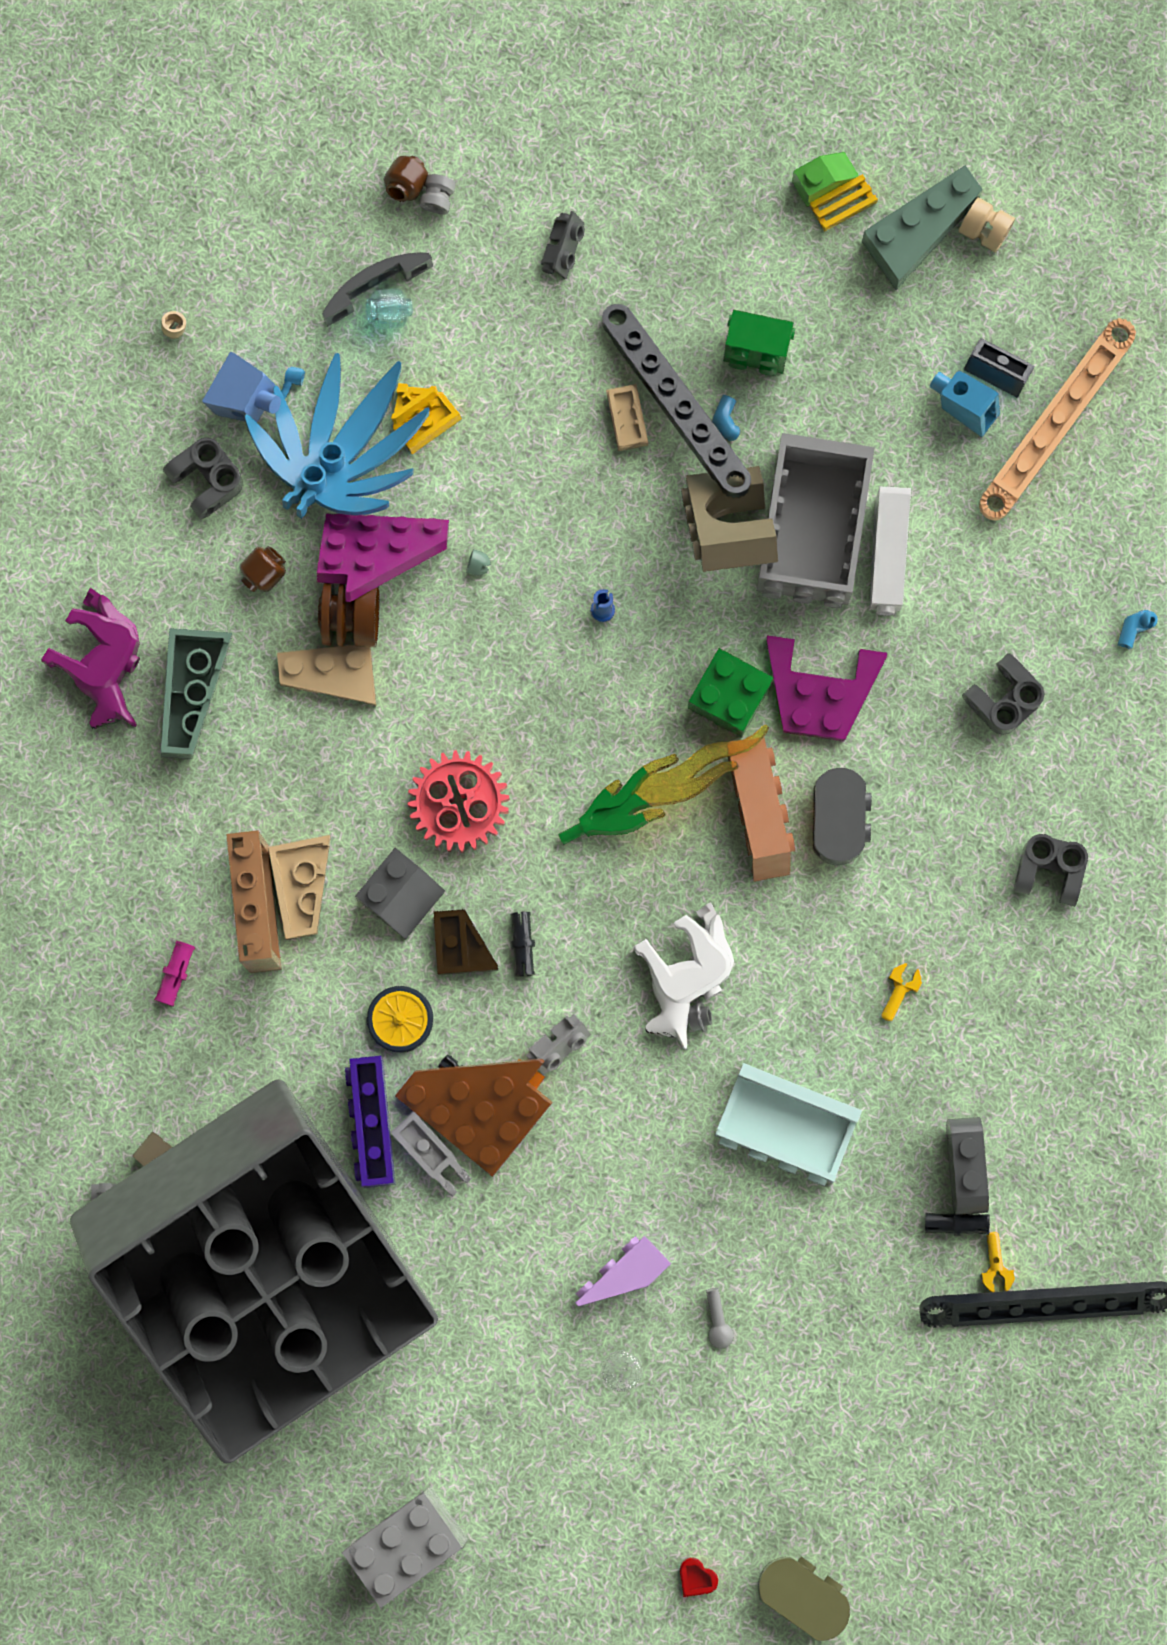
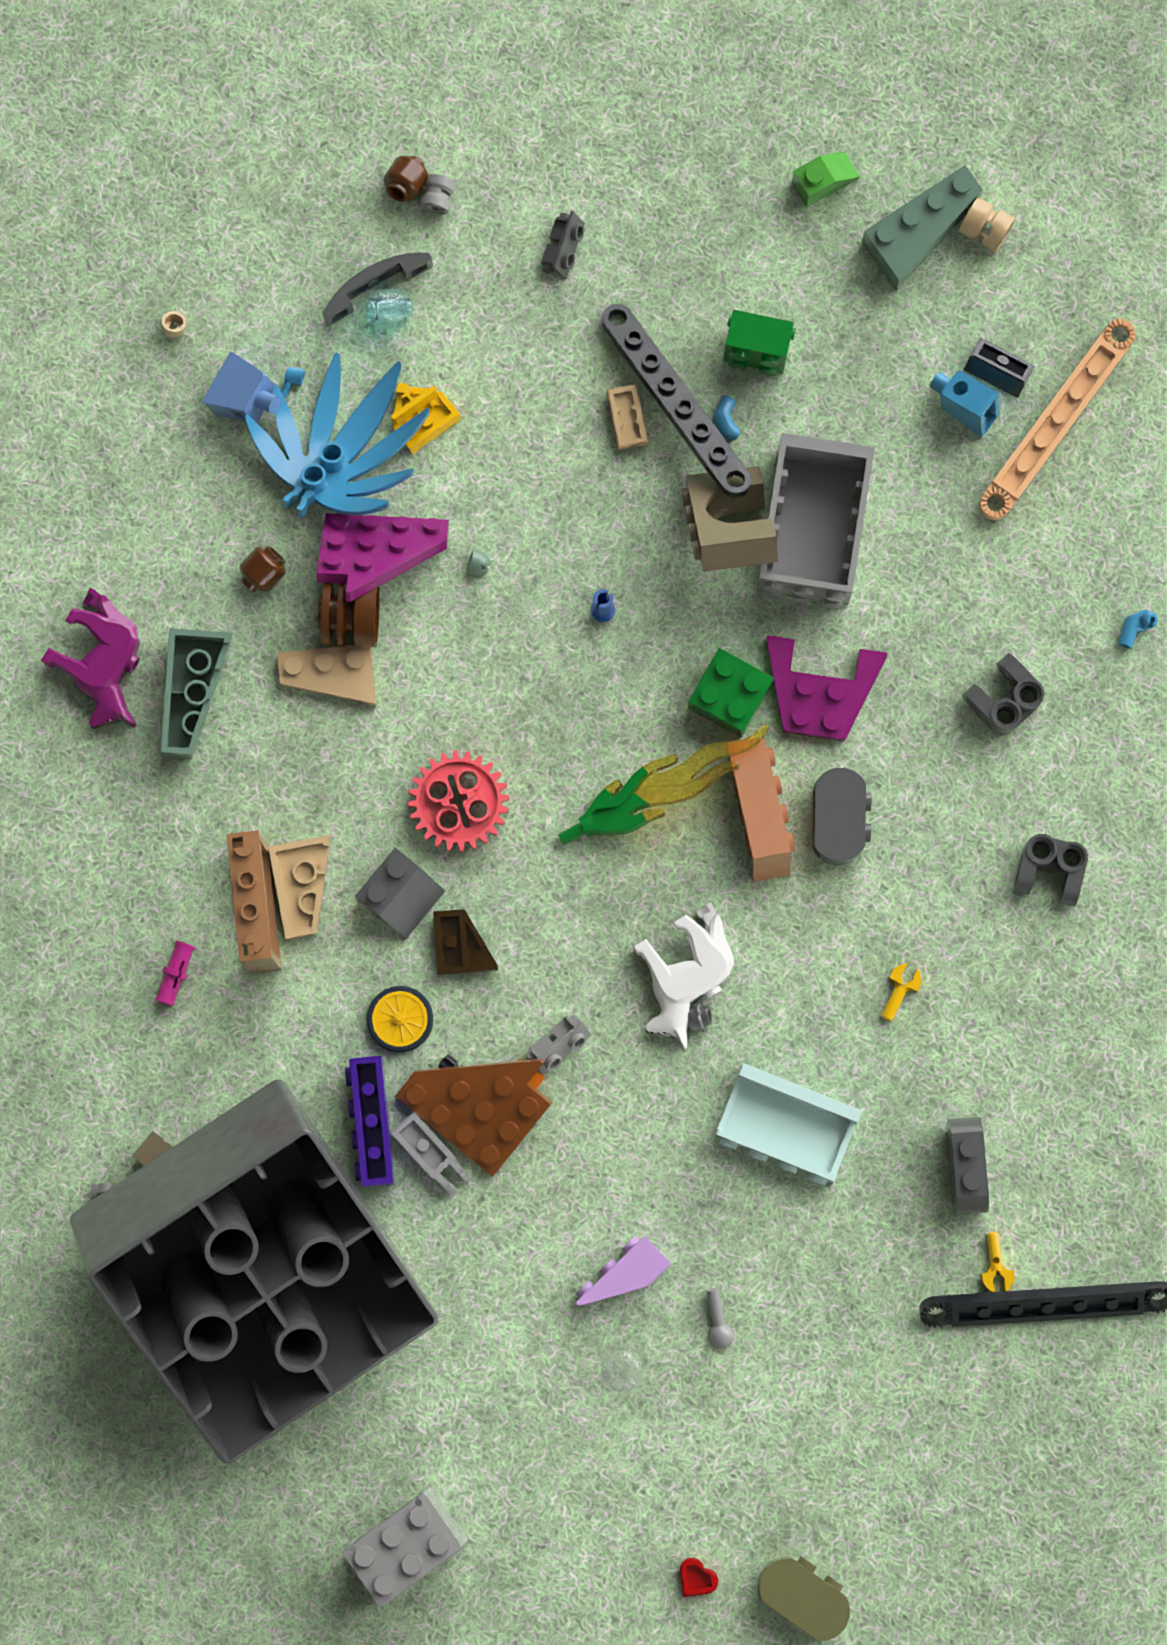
(221, 465): dark grey piece -> none
(522, 944): black pin -> none
(865, 190): yellow tile -> none
(889, 549): white slope -> none
(957, 1223): black pin -> none

